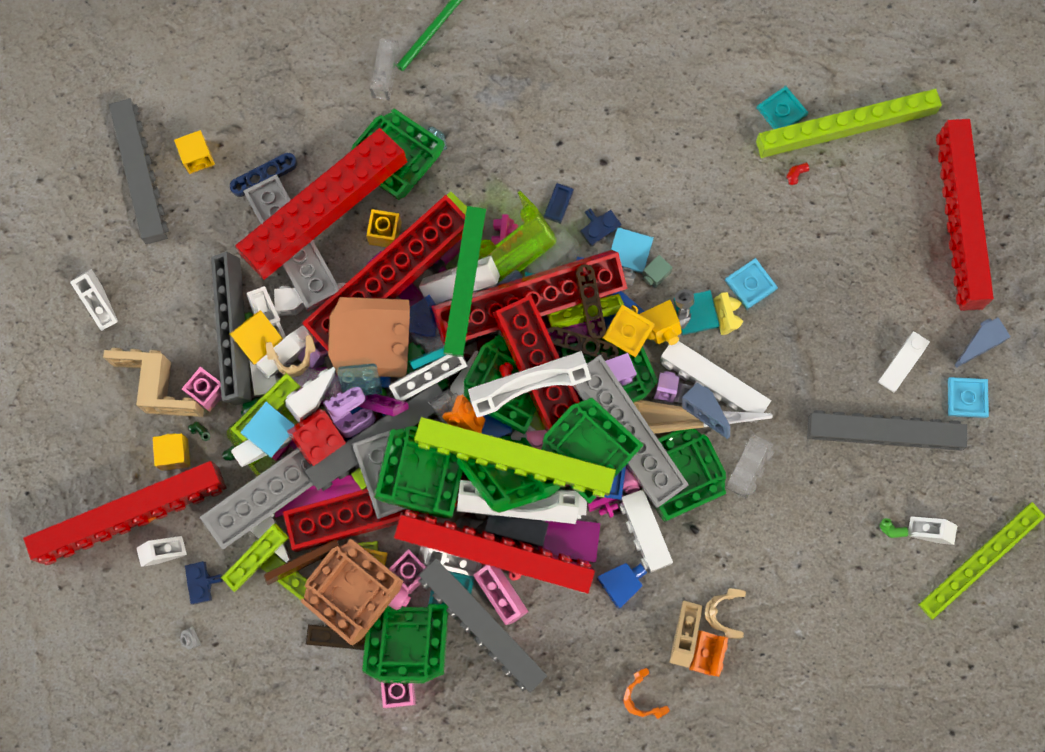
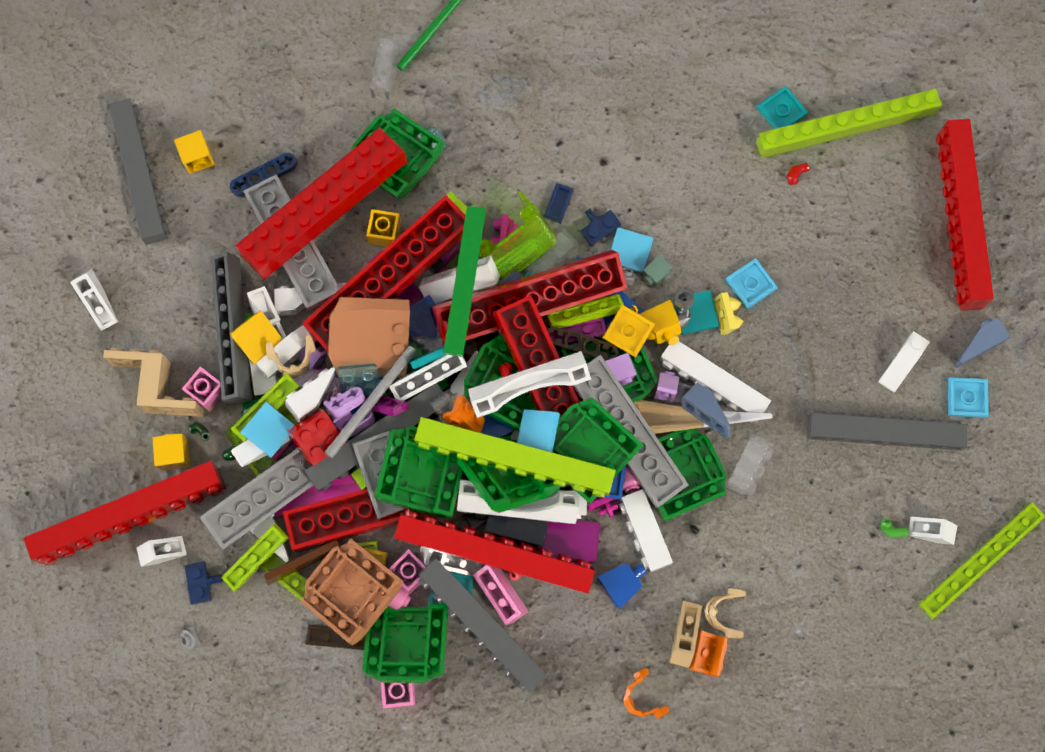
(370, 402): none -> light grey piece
(538, 429): none -> medium azure tile
(587, 302): dark brown beam -> none

